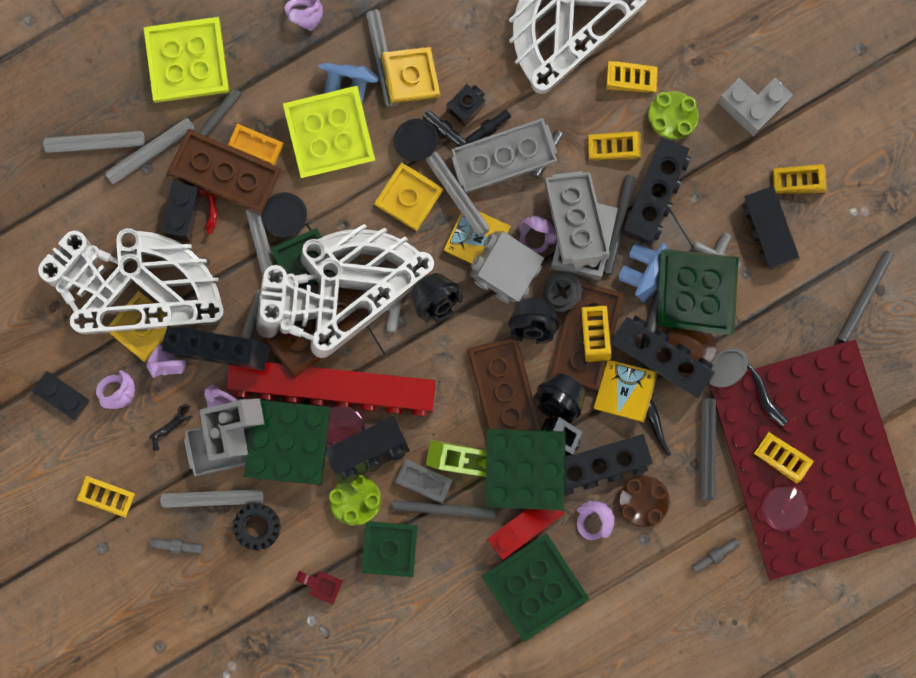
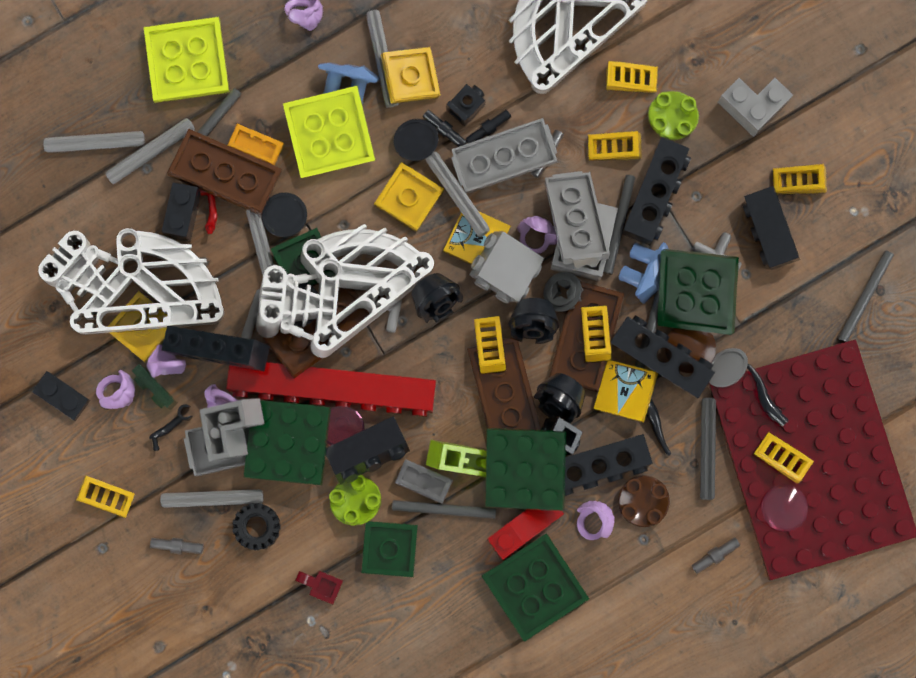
(161, 395): none -> clear green plate
(490, 365): none -> yellow slope

